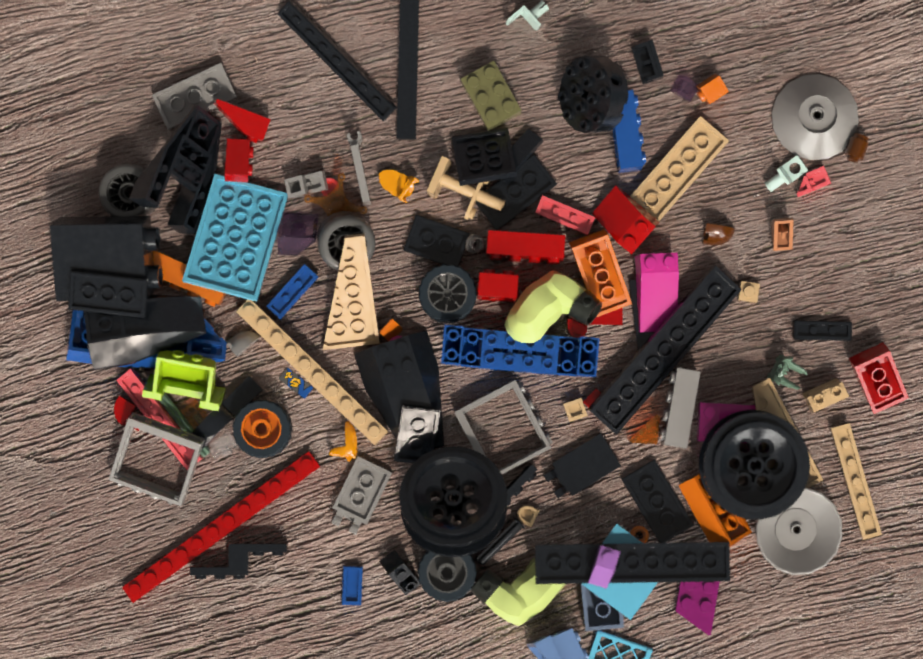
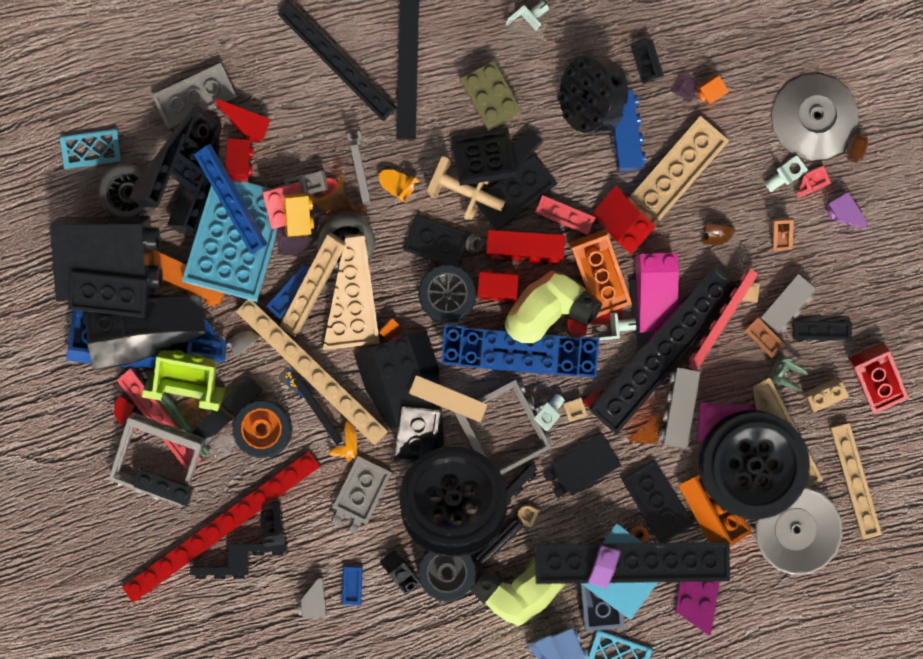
(82, 163): none -> medium azure window
(163, 486): none -> black plate
(230, 199): none -> blue plate
(272, 524): none -> black hinge
(274, 202): none -> coral plate
(297, 214): none -> yellow brick
(312, 284): none -> tan plate
(313, 603): none -> light grey slope
(318, 411): none -> black tile
(448, 398): none -> tan tile
(549, 412): none -> light aqua bracket
(619, 325): none -> light aqua bracket
(726, 313): none -> coral plate
(764, 338): none -> nougat plate
(788, 304): none -> light grey brick
(846, 212): none -> medium lavender slope

